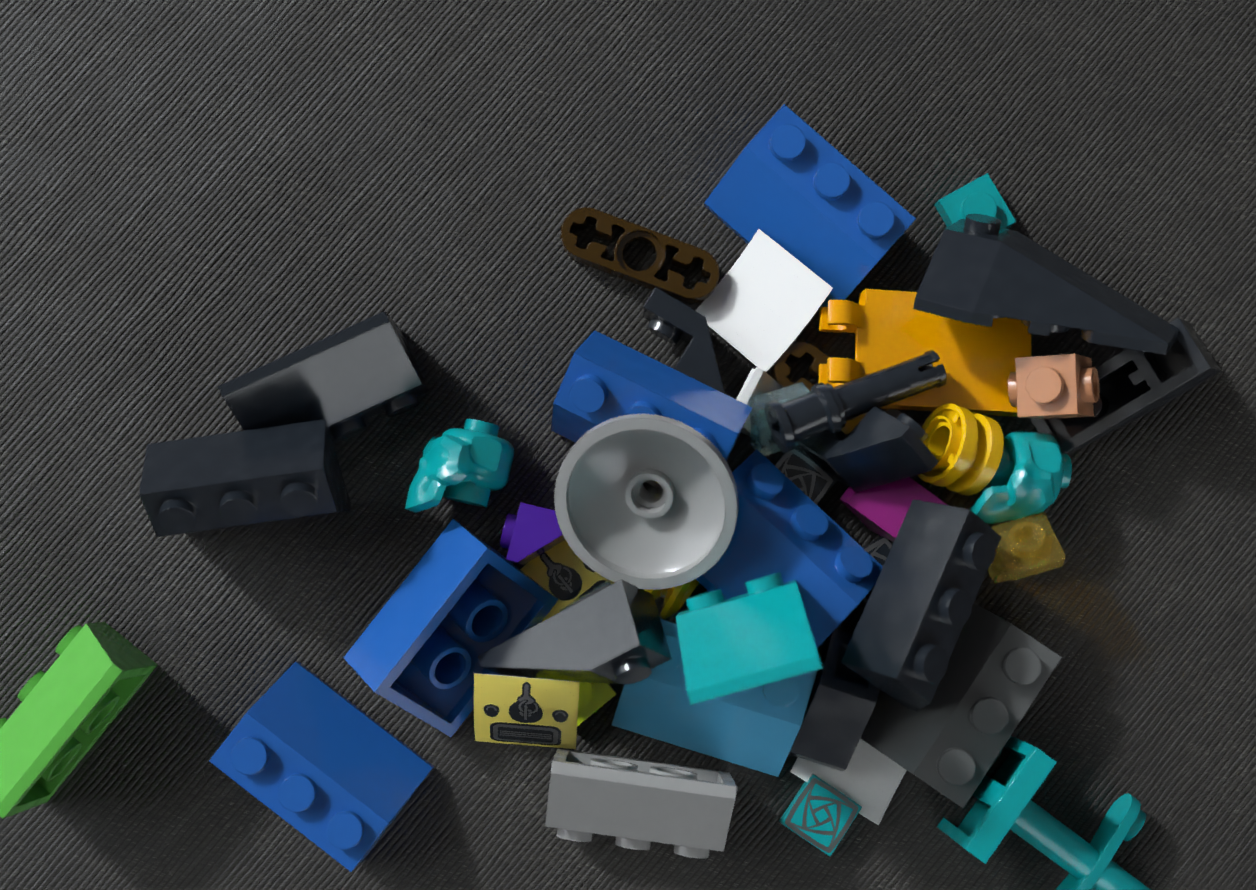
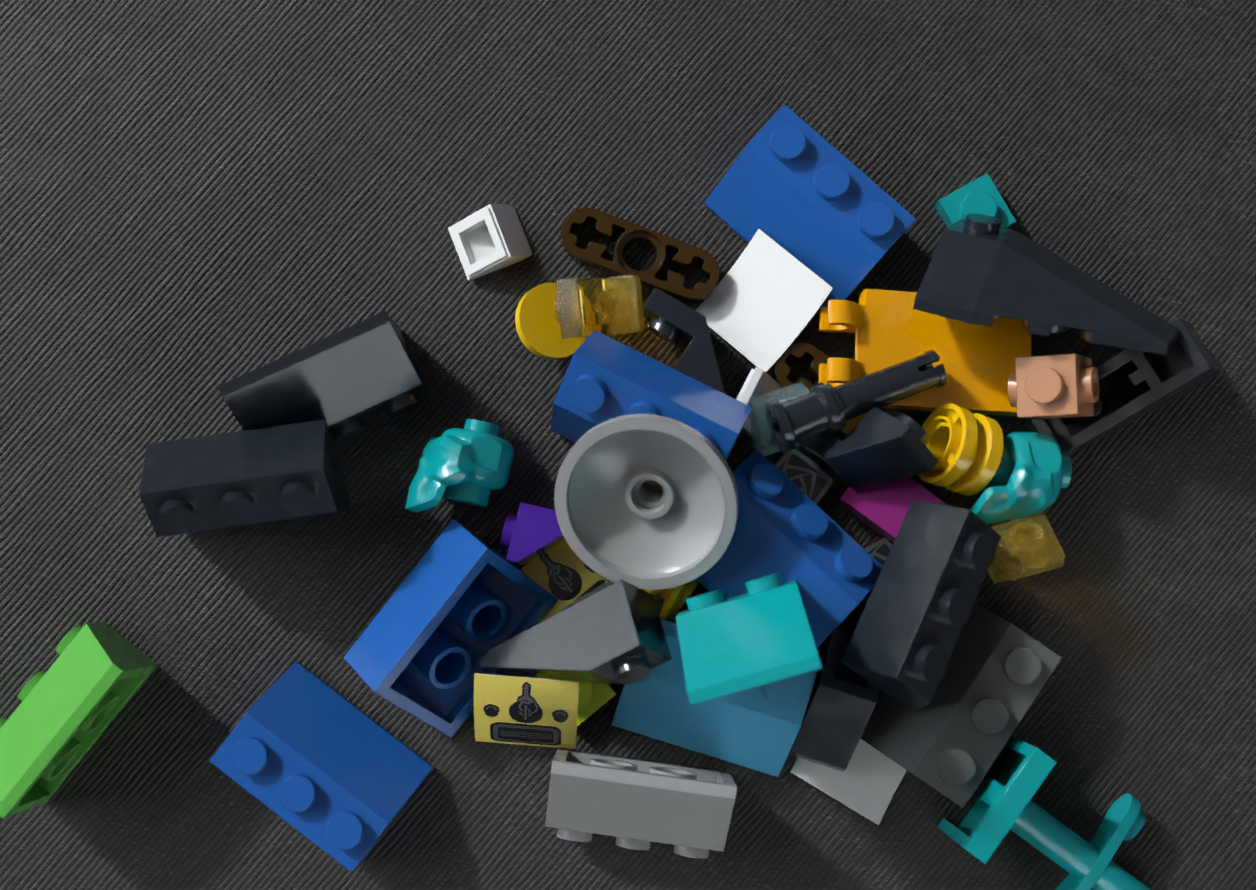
(489, 240): none -> white slope
(538, 325): none -> yellow piece
(600, 305): none -> clear yellow bracket
(820, 814): tile -> none

